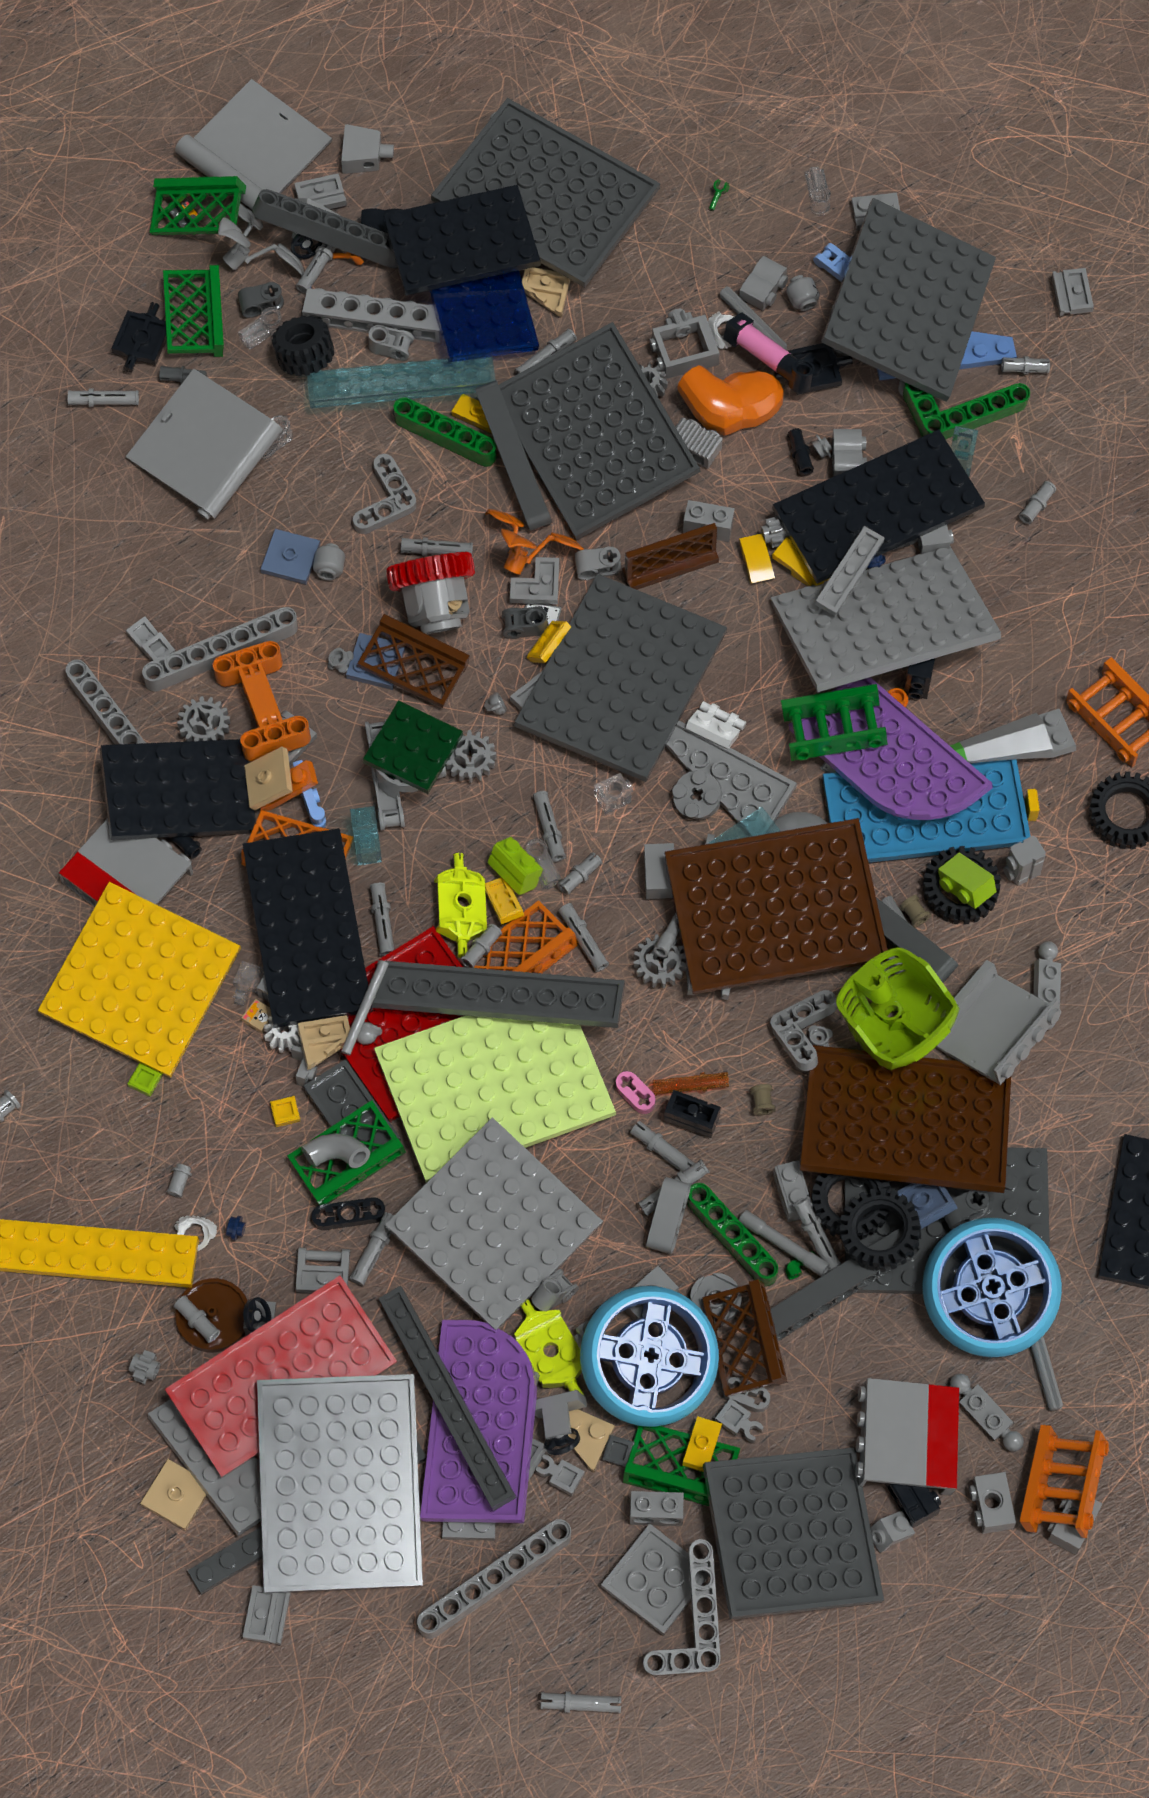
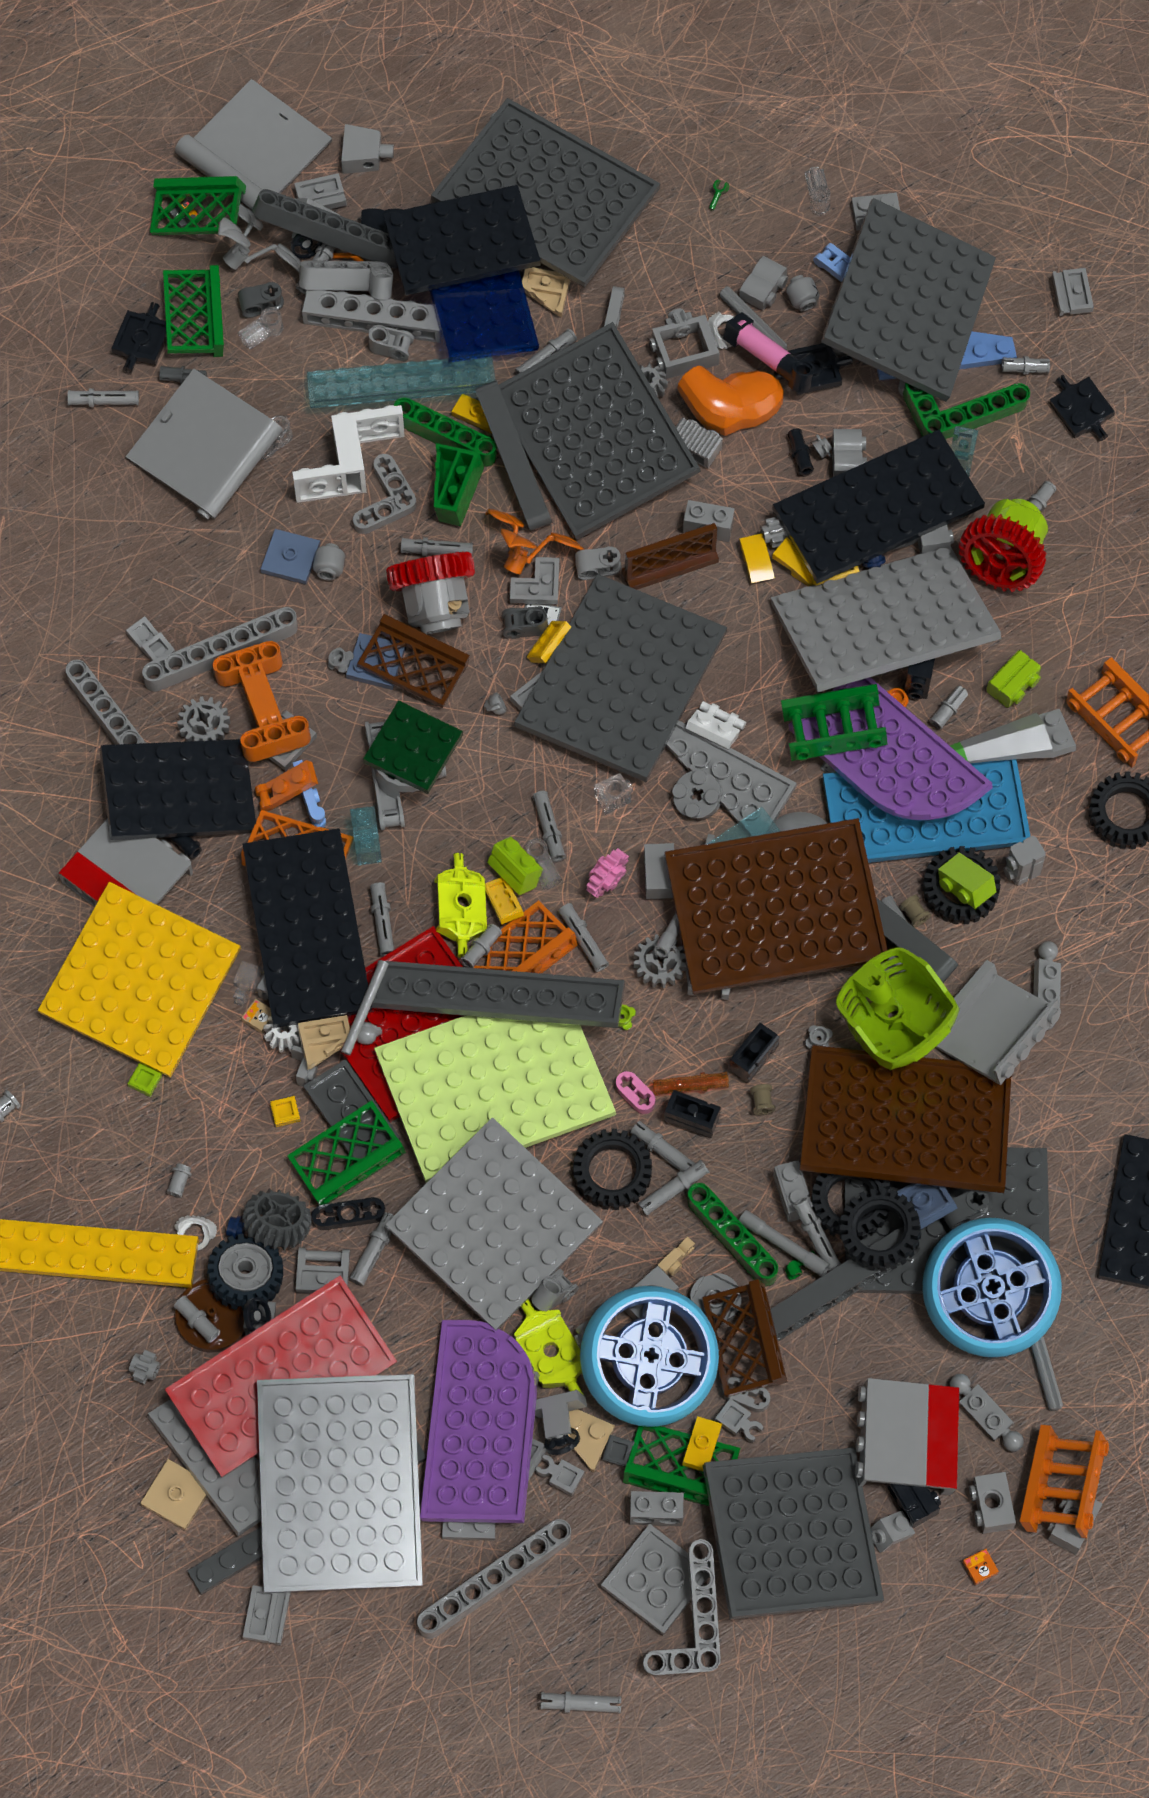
(244, 1254): none -> wheel
(268, 778): tan plate -> none
(276, 1225): none -> dark grey gear
(303, 345): black tyre -> none
(336, 1147): light grey cylinder -> none
(347, 276): none -> light grey beam
(348, 433): none -> white bracket
(447, 1398): dark grey plate -> none
(455, 482): none -> green wedge
(481, 756): light grey gear -> none
(579, 873): light grey pin -> none
(603, 1196): none -> black tyre
(607, 873): none -> bright pink gear
(615, 306): none -> light grey beam
(628, 1013): none -> lime plate
(668, 1215): light grey beam -> none
(672, 1262): none -> tan plate
(754, 1052): none -> black brick
(793, 1029): light grey beam -> none
(849, 571): light grey plate -> none
(948, 707): none -> light grey axle
(980, 1566): none -> orange tile
(1006, 545): none -> red piece
(1013, 679): none -> lime brick
(1032, 804): yellow tile -> none
(1082, 407): none -> black plate

